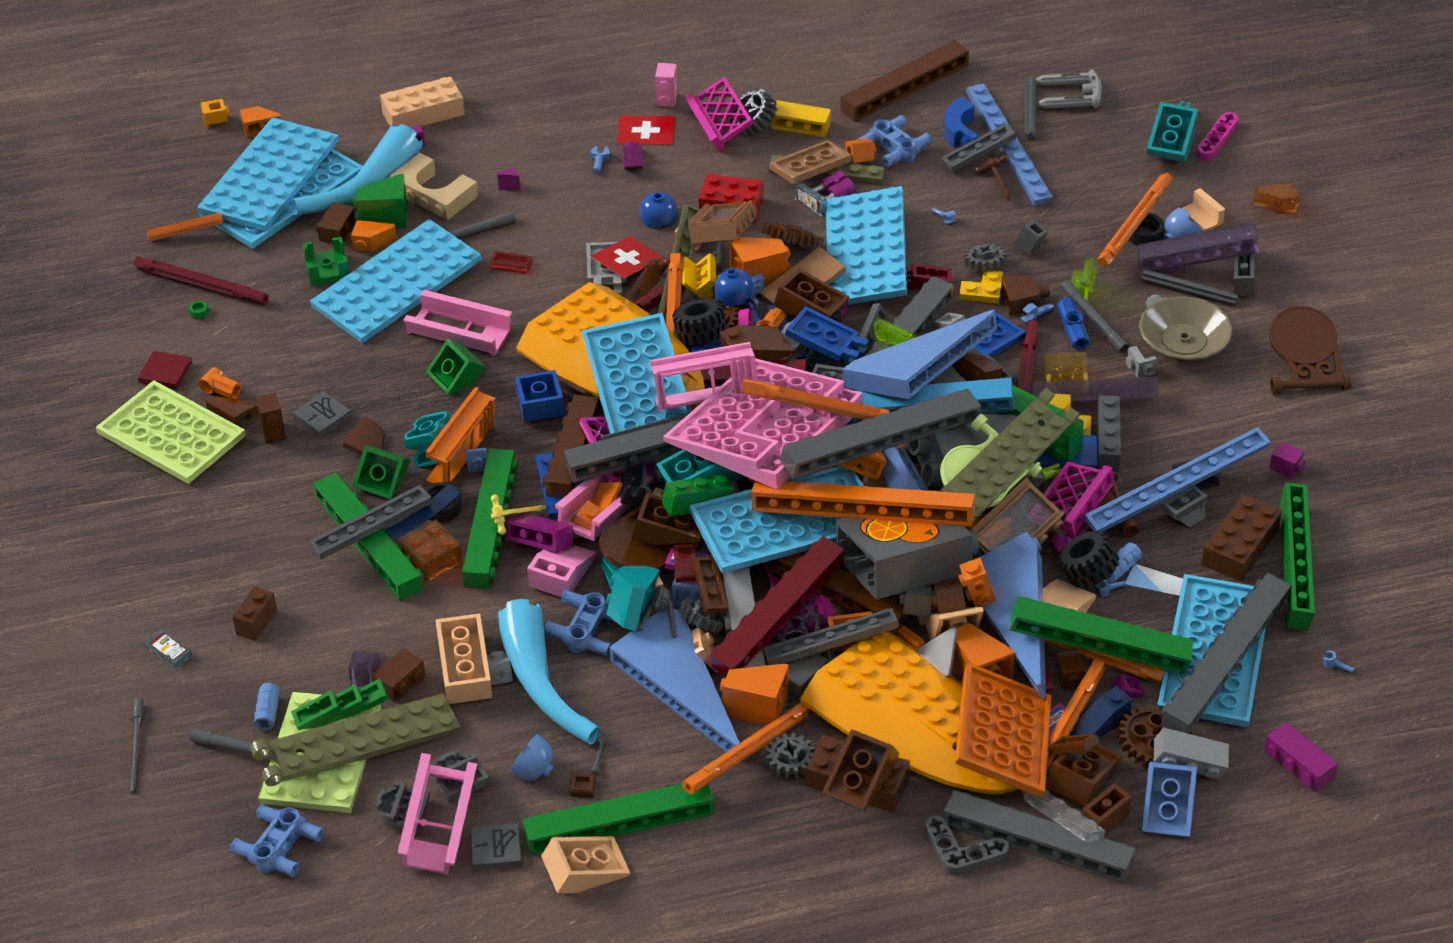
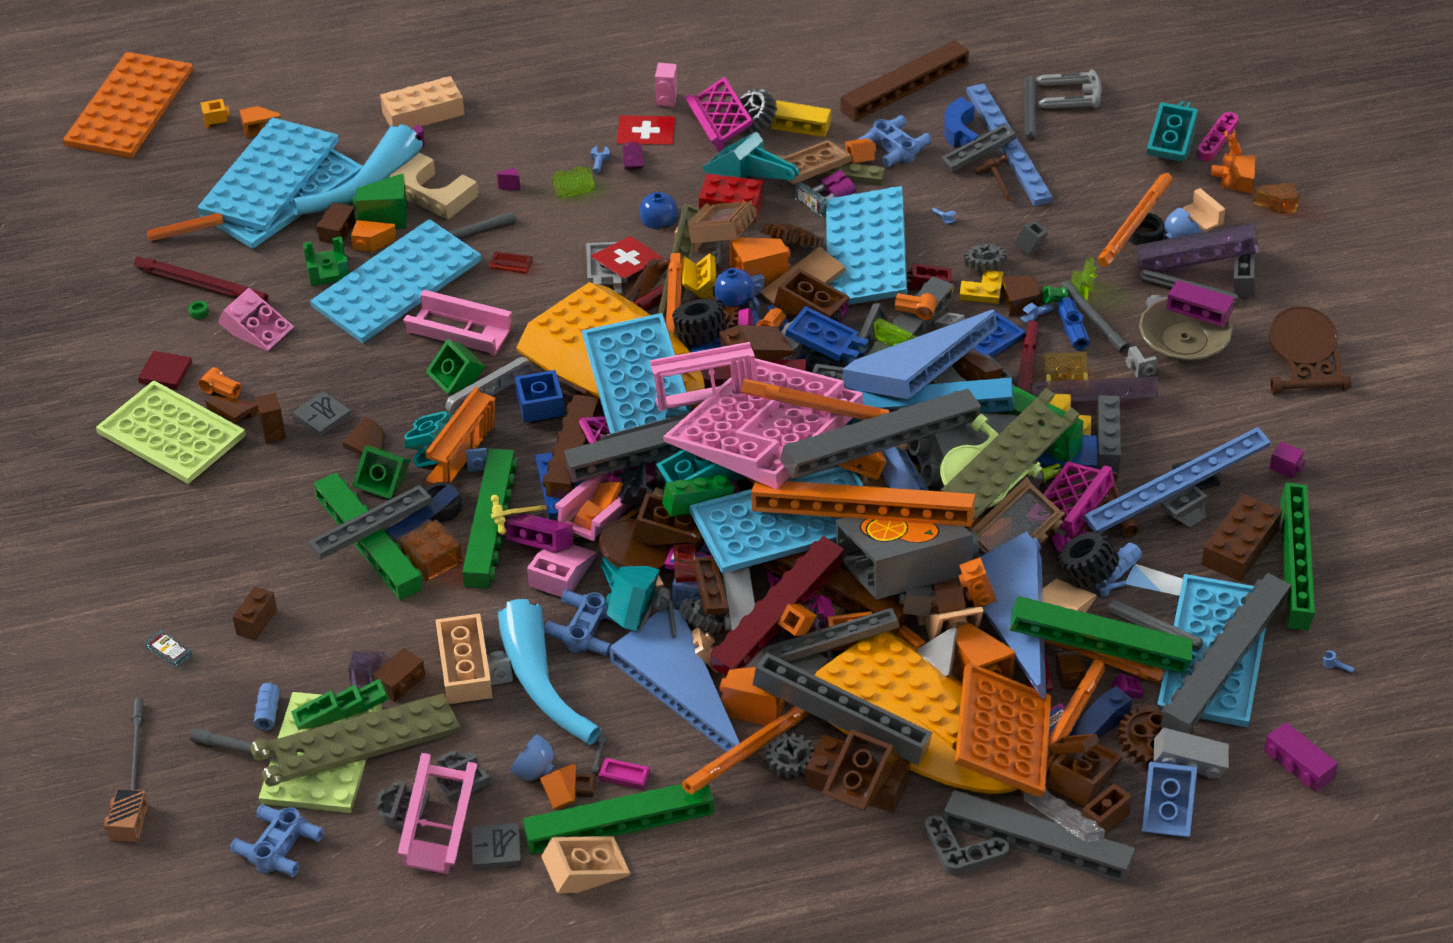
(126, 815): none -> nougat brick
(128, 105): none -> orange plate
(254, 321): none -> bright pink slope
(492, 383): none -> light grey piece
(560, 786): none -> orange slope
(573, 181): none -> clear neon green bracket
(624, 773): none -> dark pink tile
(749, 159): none -> teal slope
(797, 619): none -> orange brick
(840, 707): none -> dark grey brick
(921, 306): none -> orange piece
(1053, 294): none -> green bush
(1151, 622): none -> dark grey axle
(1200, 303): none -> magenta brick
(1237, 169): none -> orange torso

